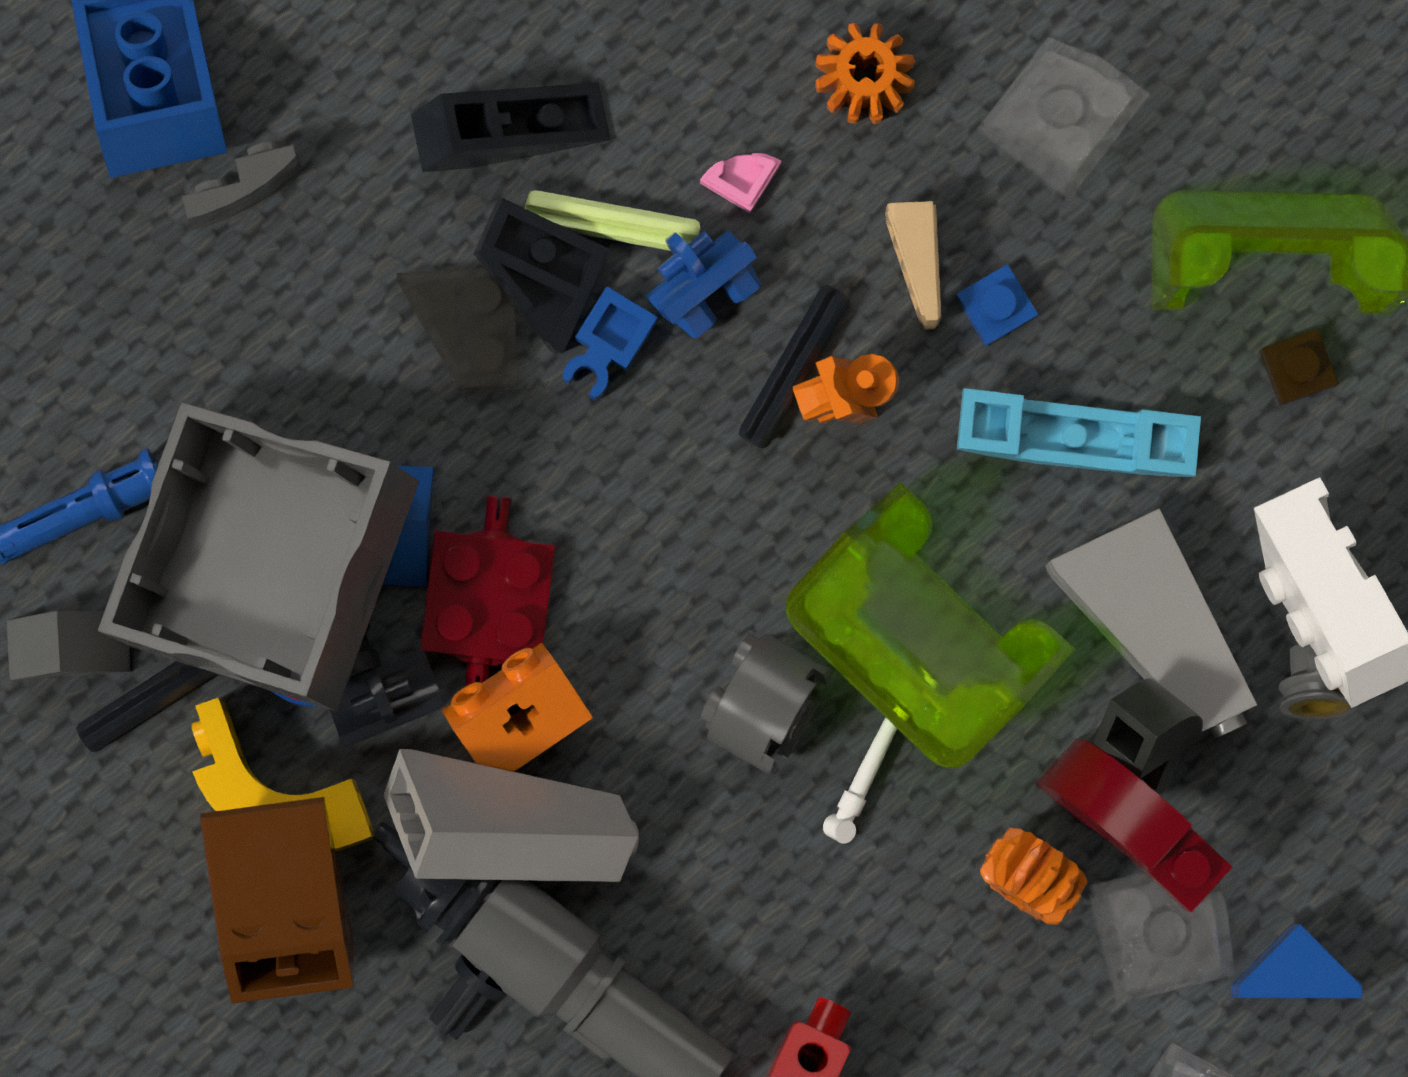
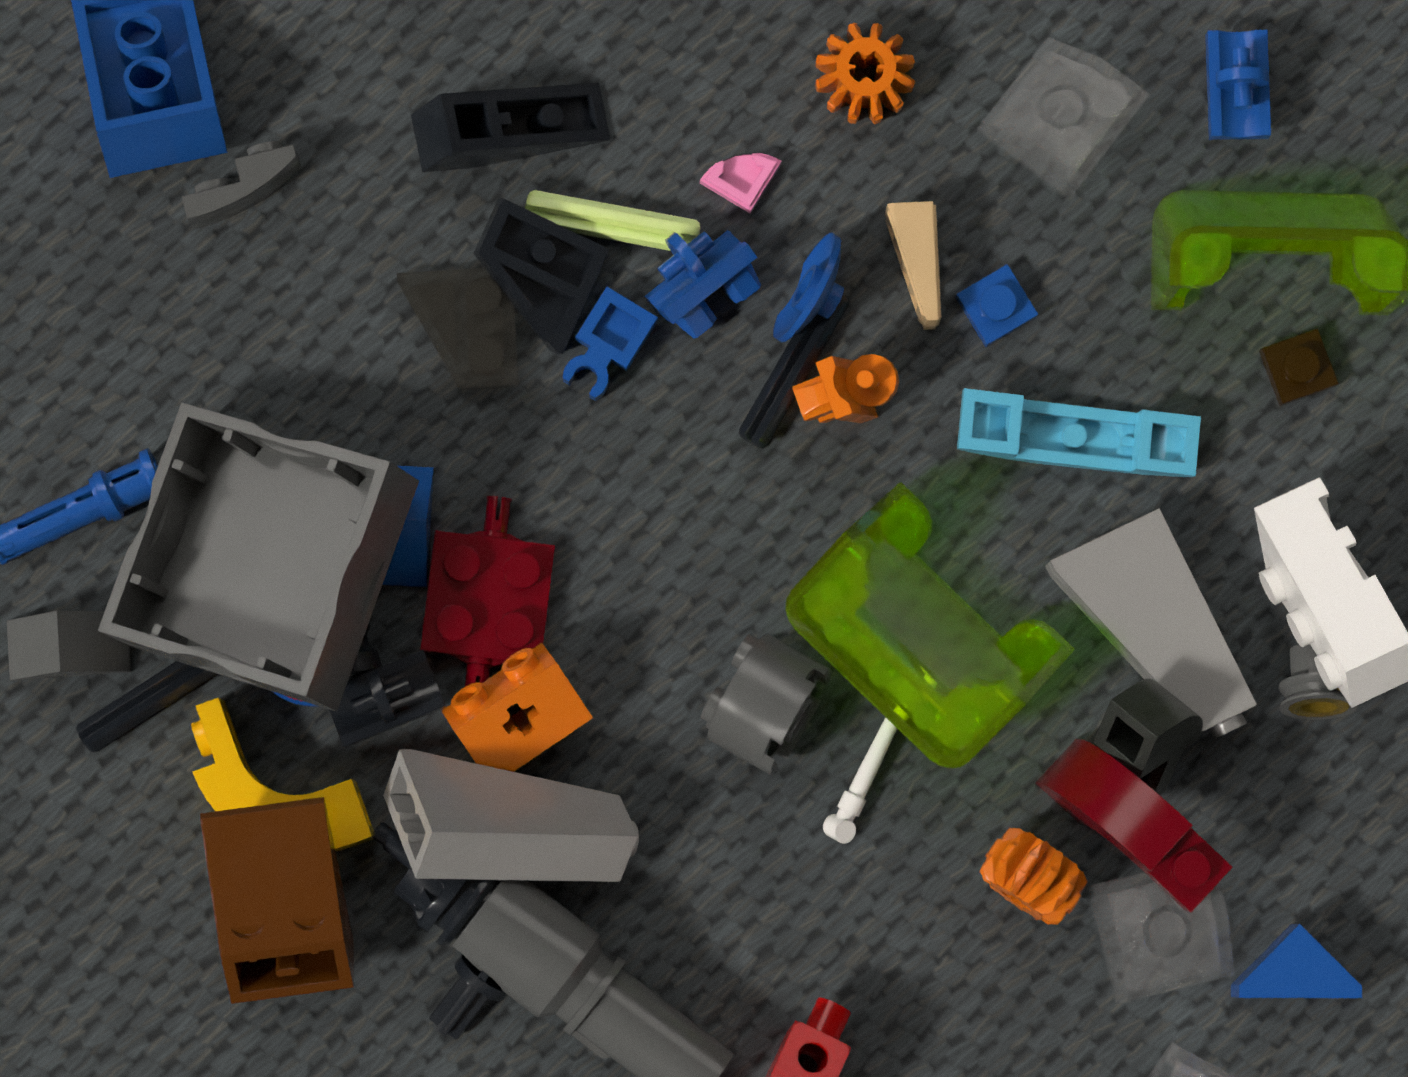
(815, 291): none -> blue dish
(1238, 85): none -> blue hips

